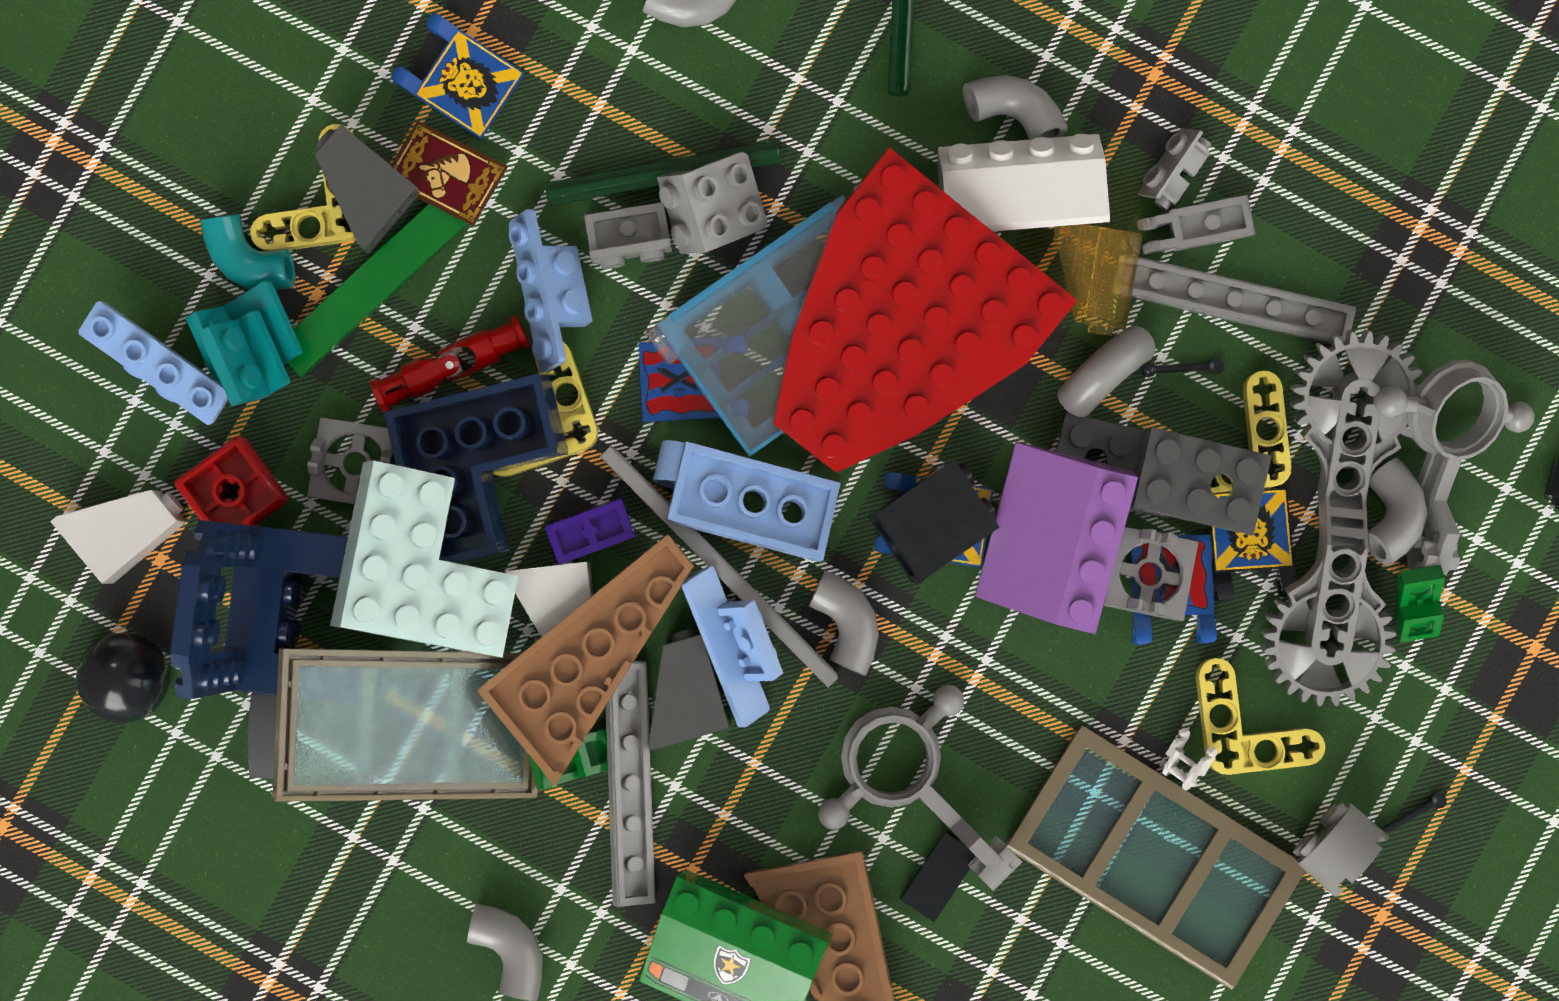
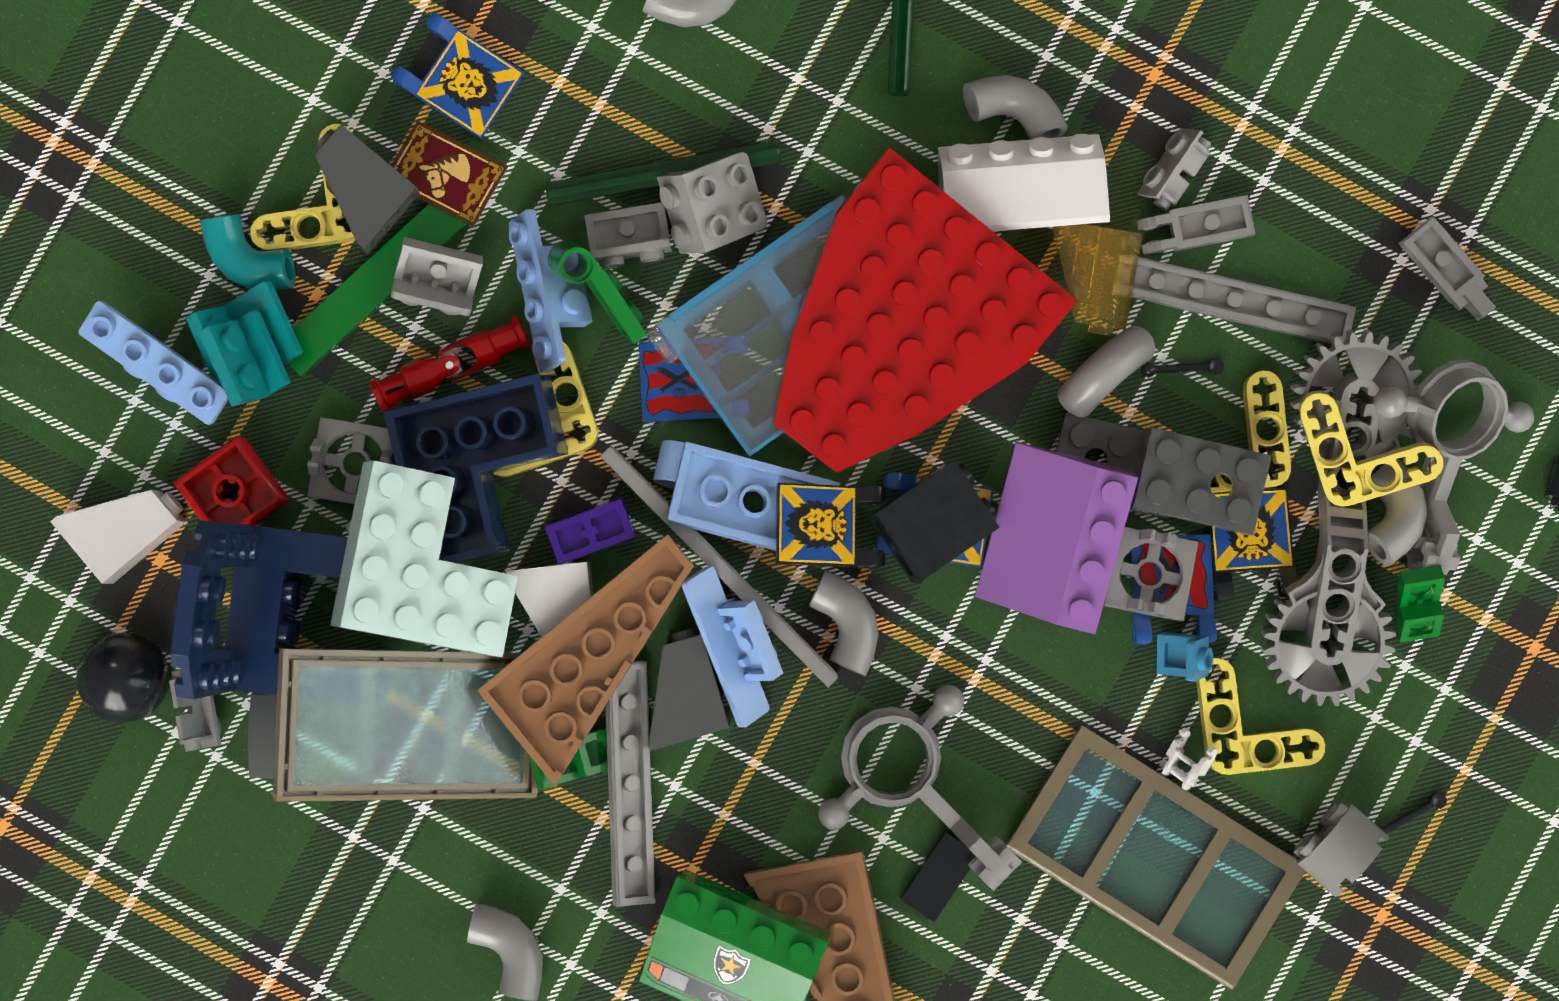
(201, 726): none -> light grey hinge
(436, 277): none -> light grey bracket
(604, 286): none -> green plate
(820, 525): none -> flag
(1184, 655): none -> dark azure bracket
(1360, 471): none -> light yellow beam
(1448, 268): none -> light grey hinge

